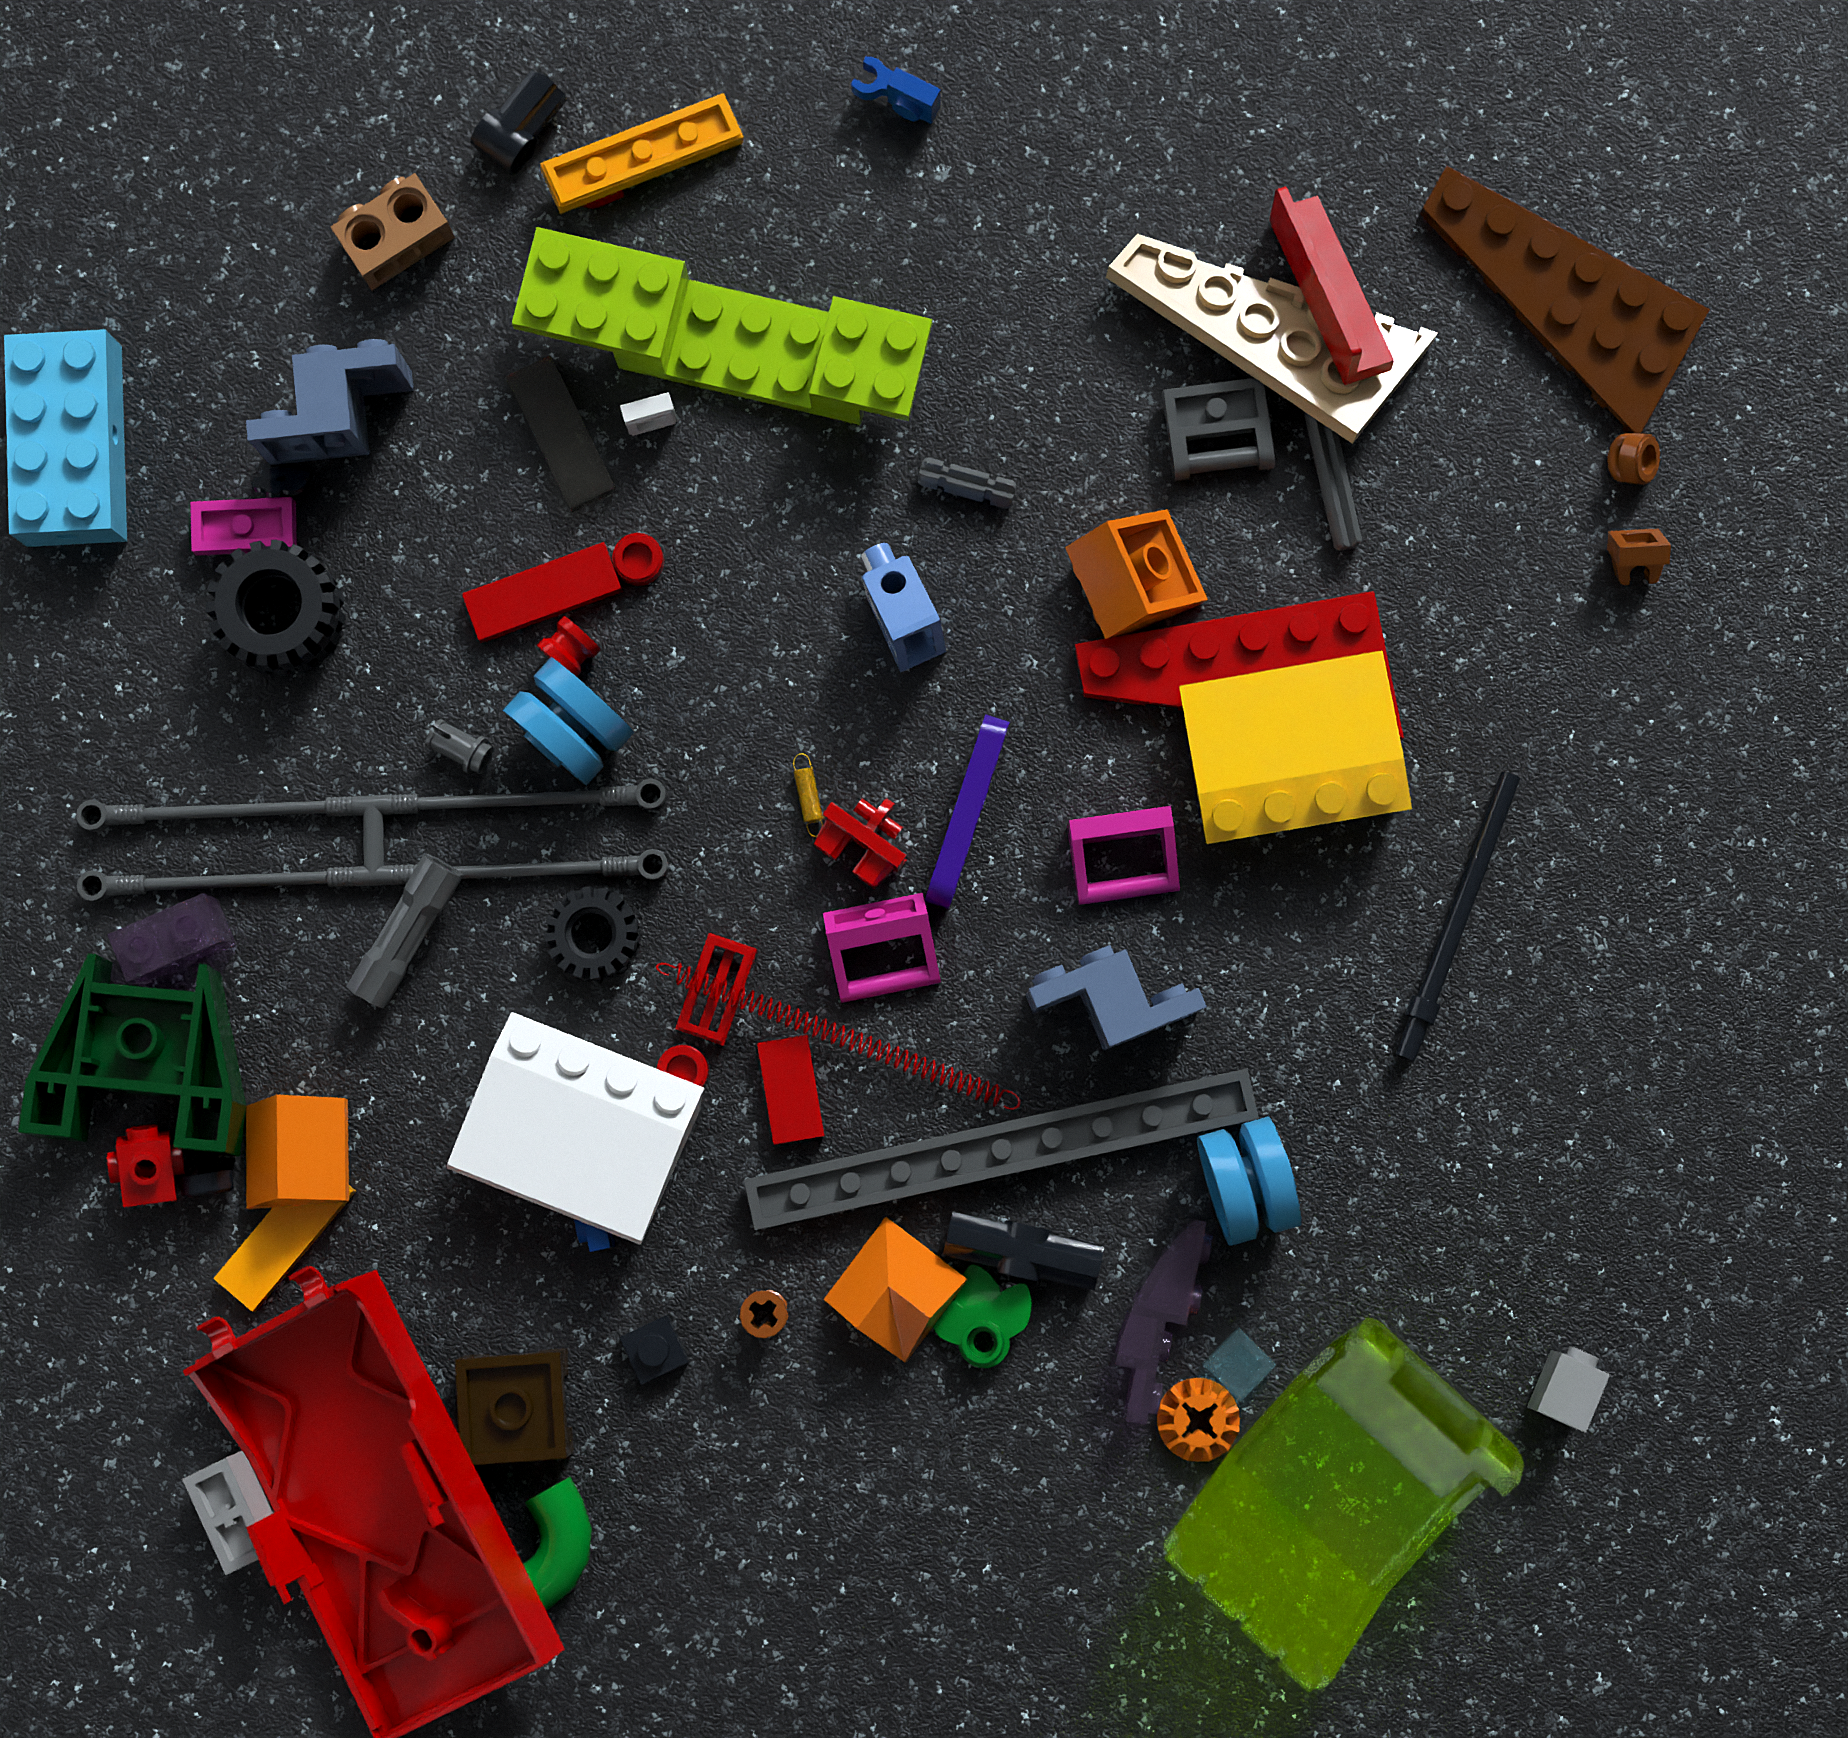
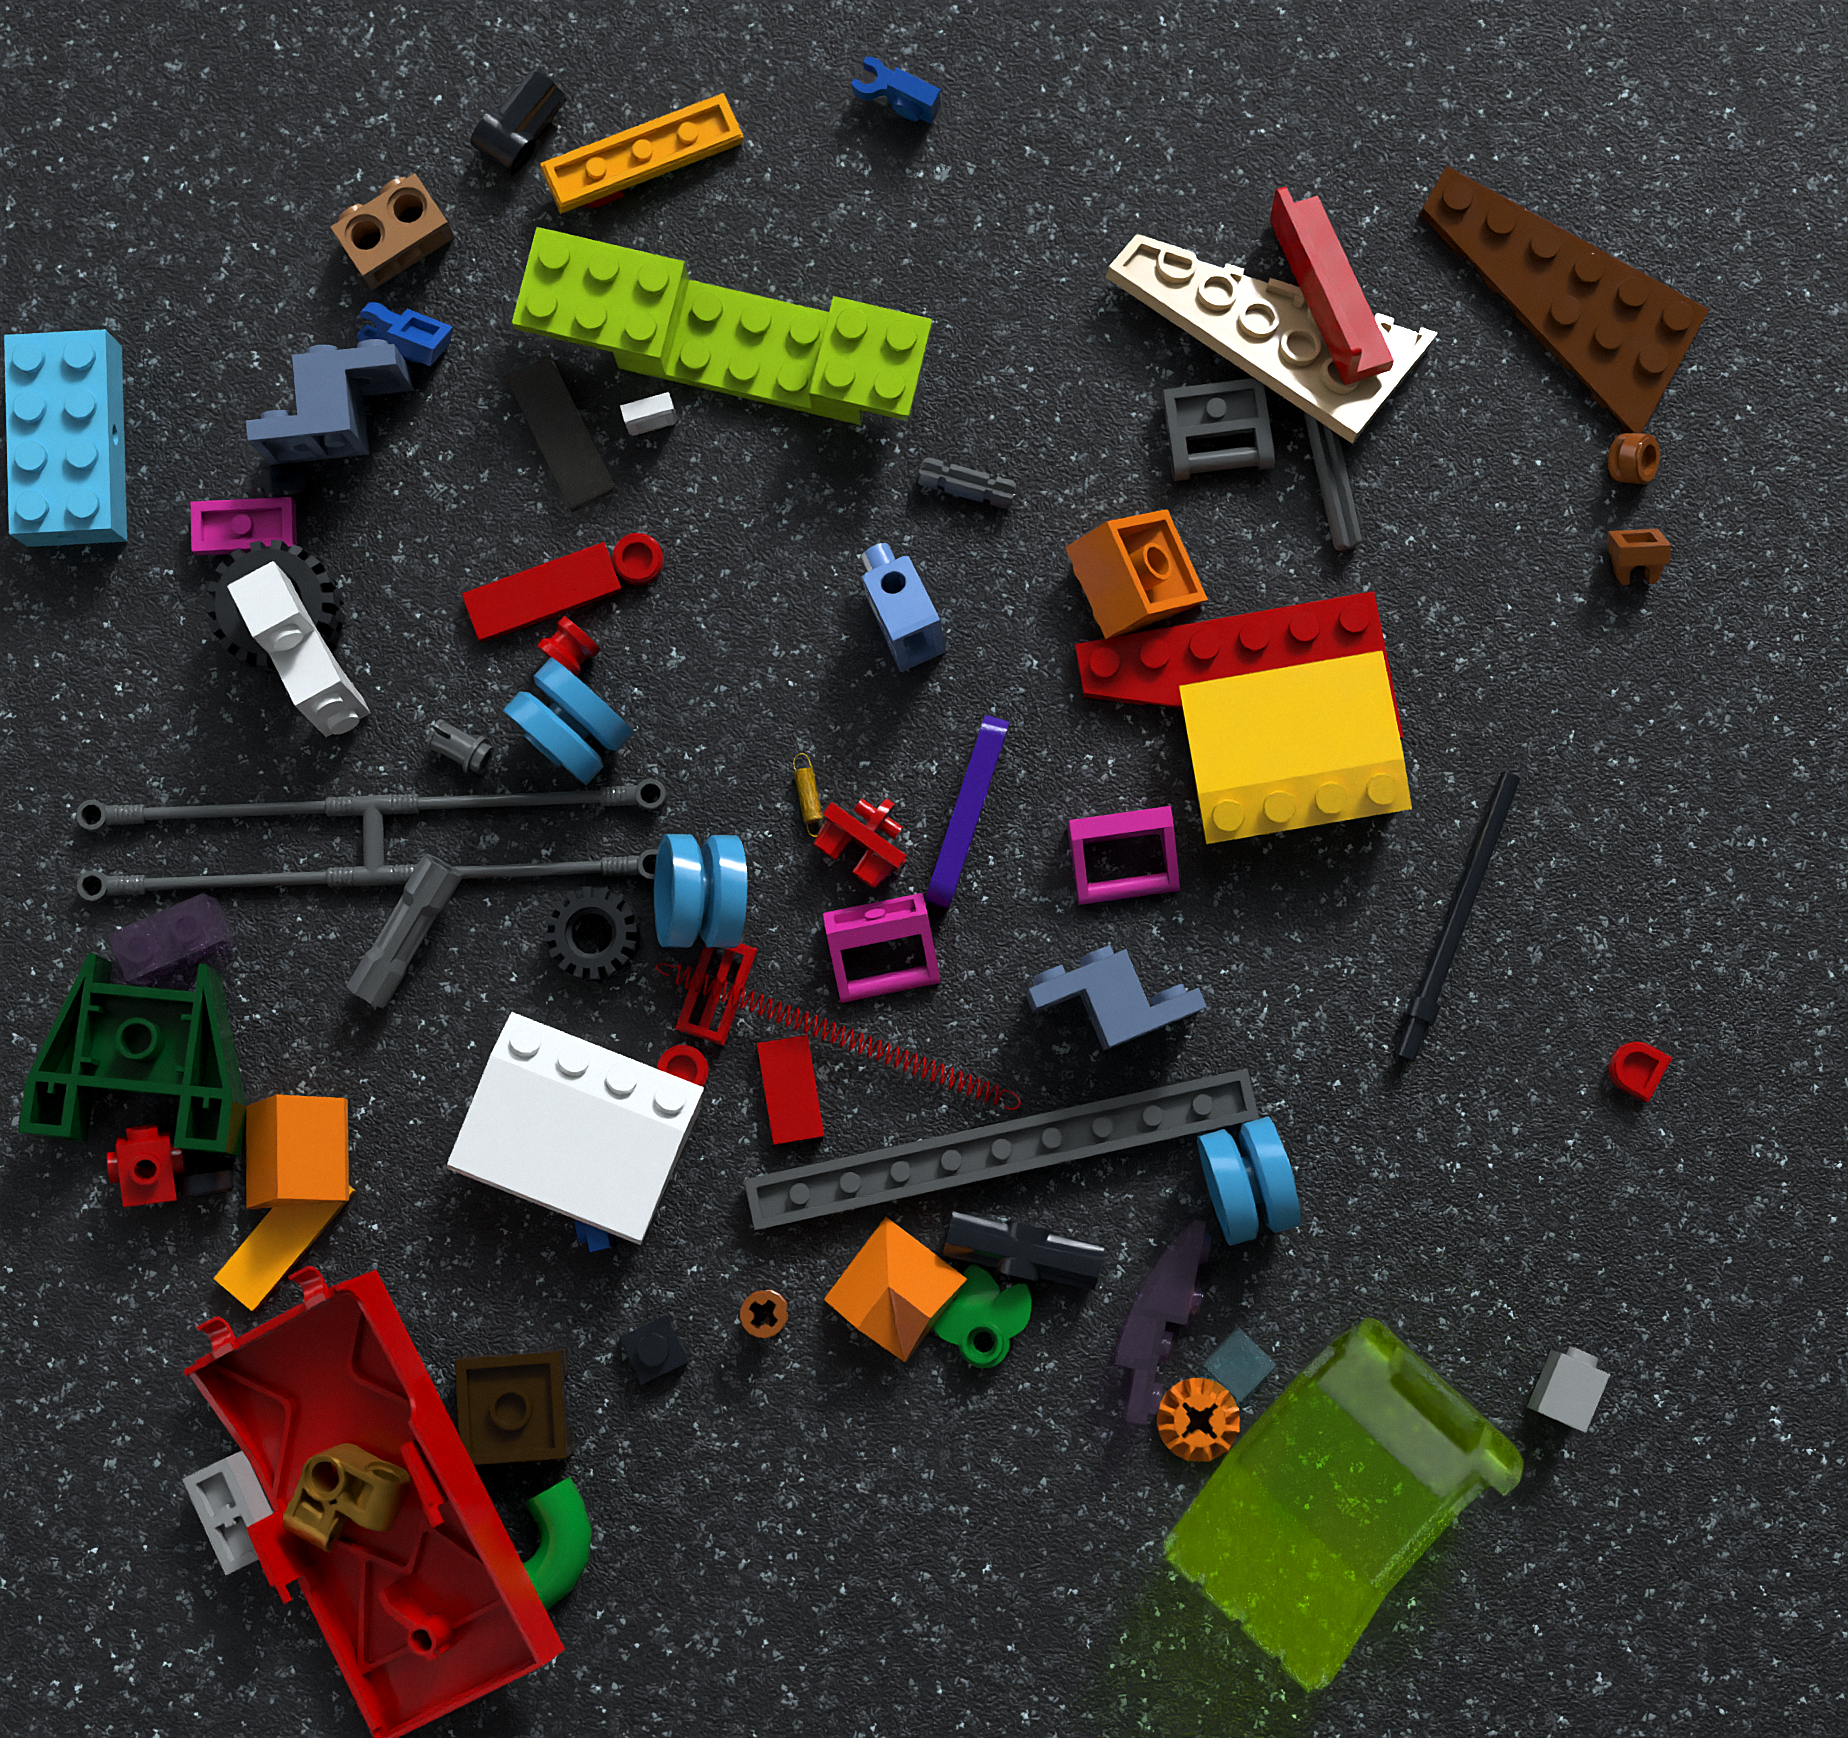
(297, 650): none -> white arch
(366, 1492): none -> pearl gold piece
(414, 334): none -> blue plate
(700, 891): none -> dark azure wheel
(1638, 1069): none -> red tile

